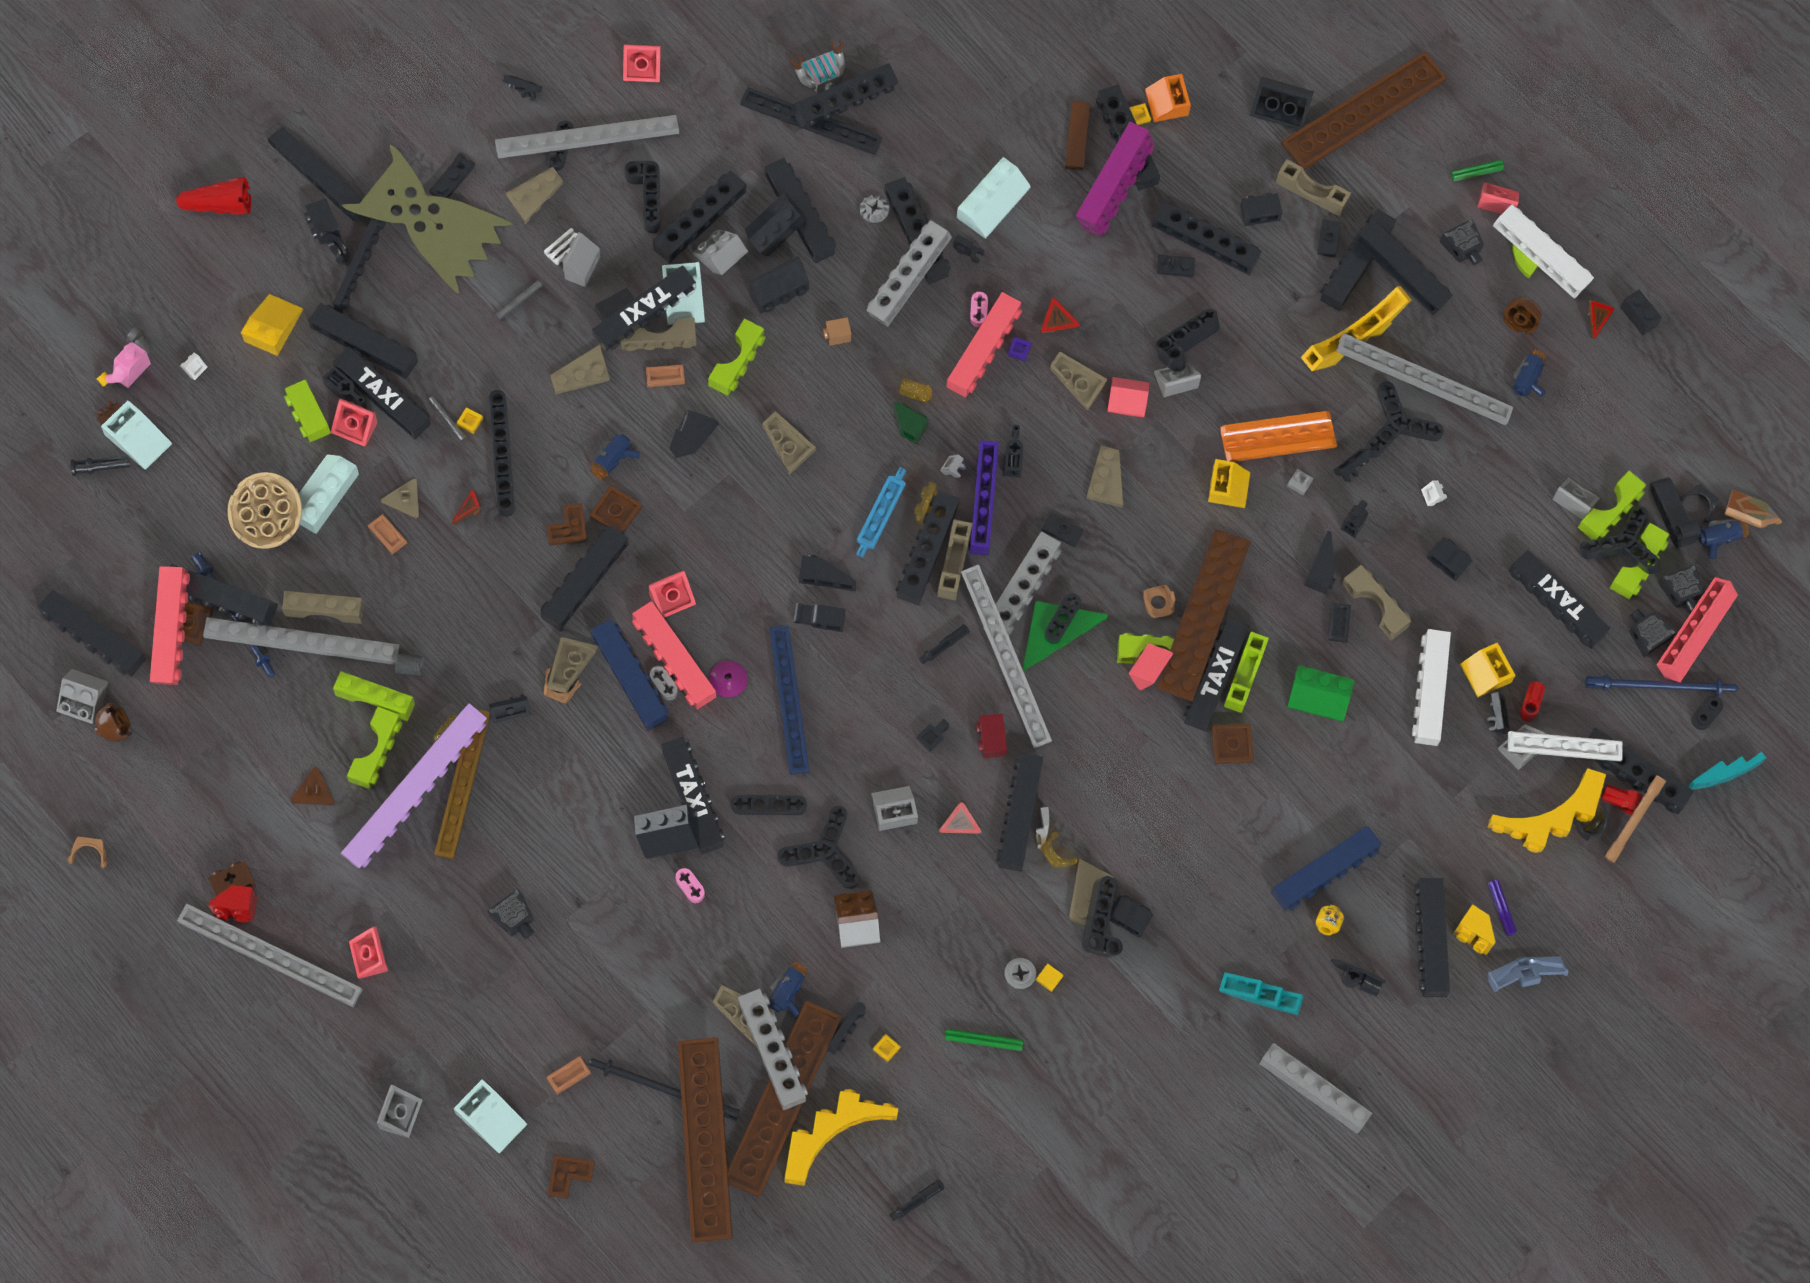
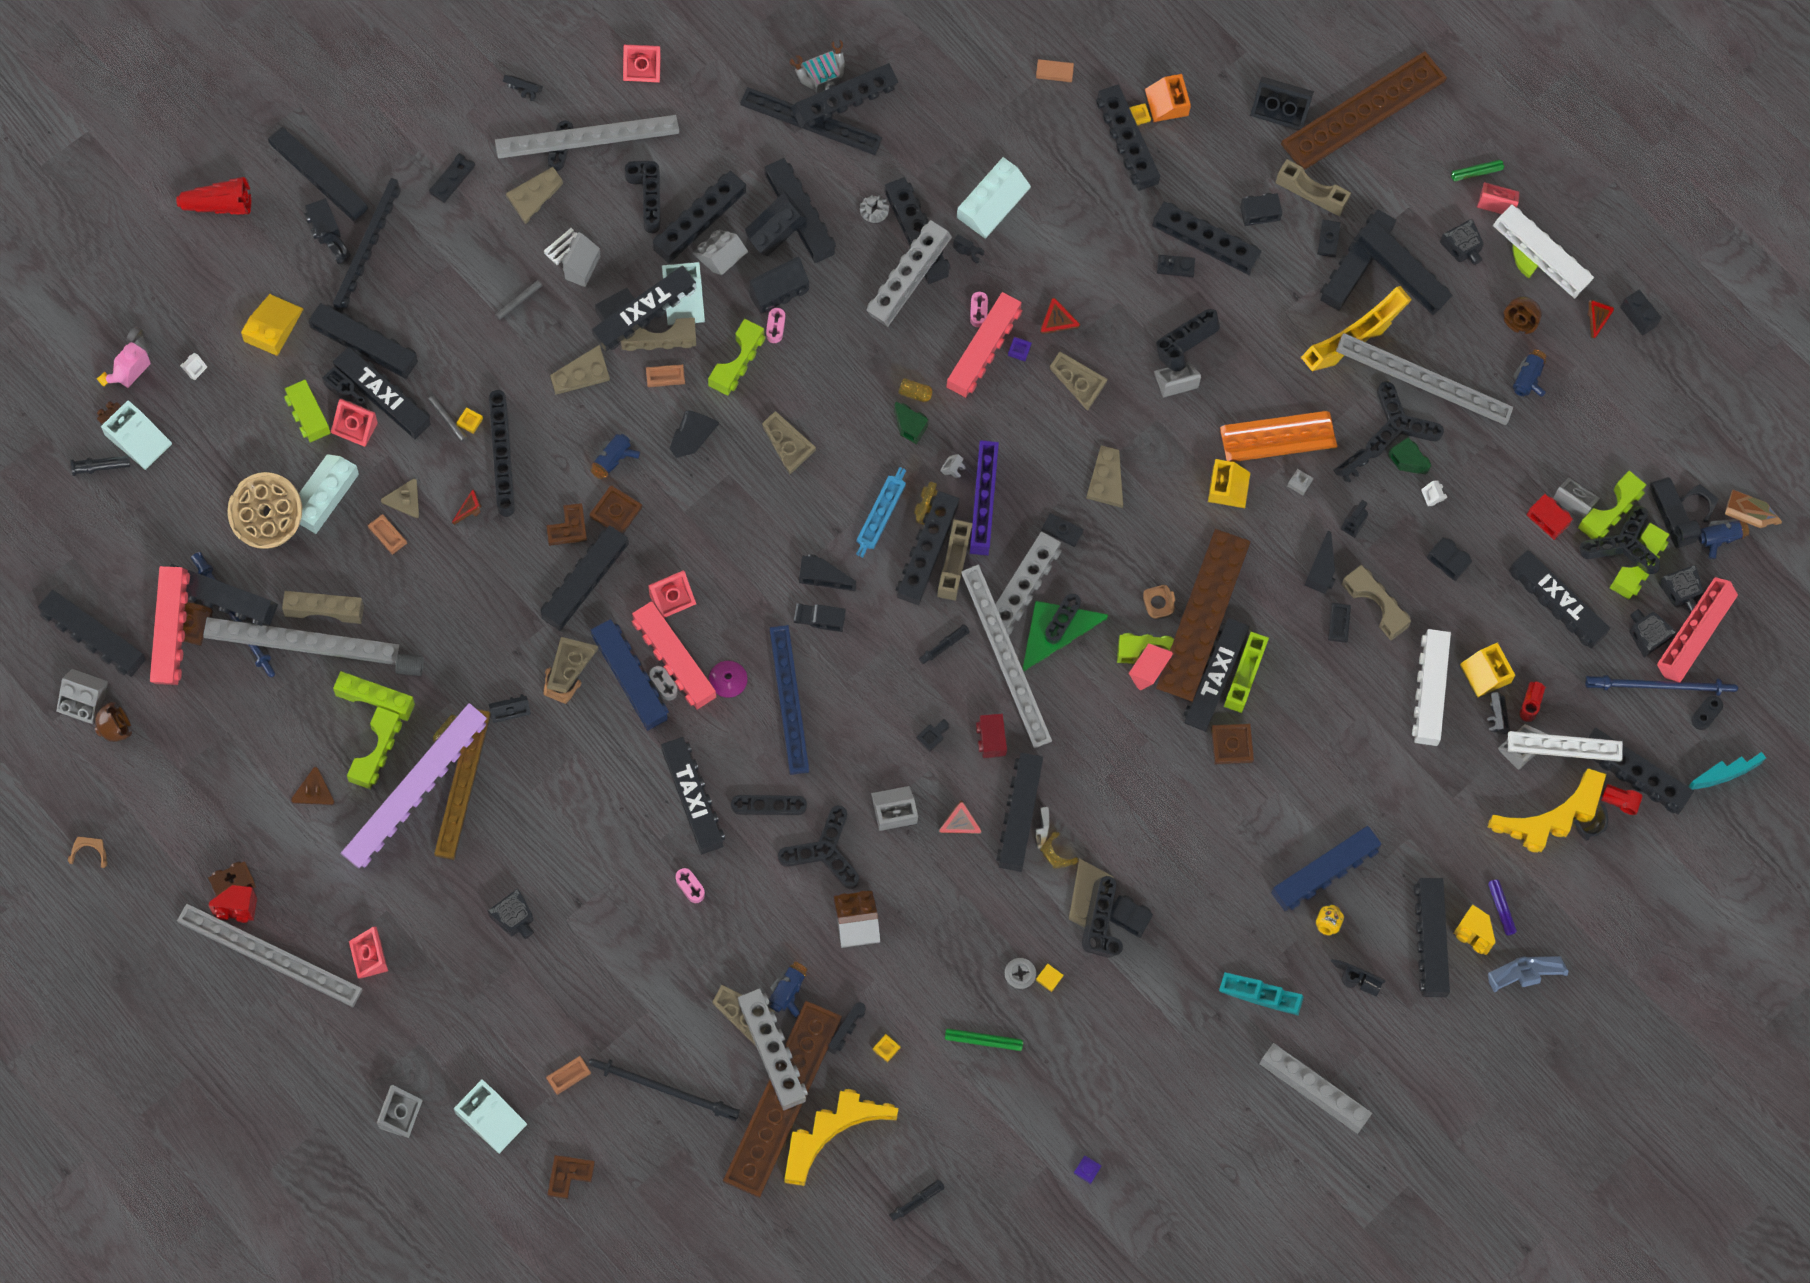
(444, 249): olive piece -> none
(667, 831): black slope -> none
(705, 1140): reddish brown plate -> none
(771, 325): none -> bright pink beam
(837, 331): medium nougat brick -> none
(1015, 457): black piece -> none
(1054, 70): none -> nougat tile
(1077, 135): reddish brown tile -> none
(1087, 1169): none -> dark purple plate
(1115, 179): magenta brick -> none
(1128, 397): coral slope -> none
(1320, 693): green slope -> none
(1409, 458): none -> dark green slope
(1549, 516): none -> red brick
(1652, 791): medium nougat piece -> none

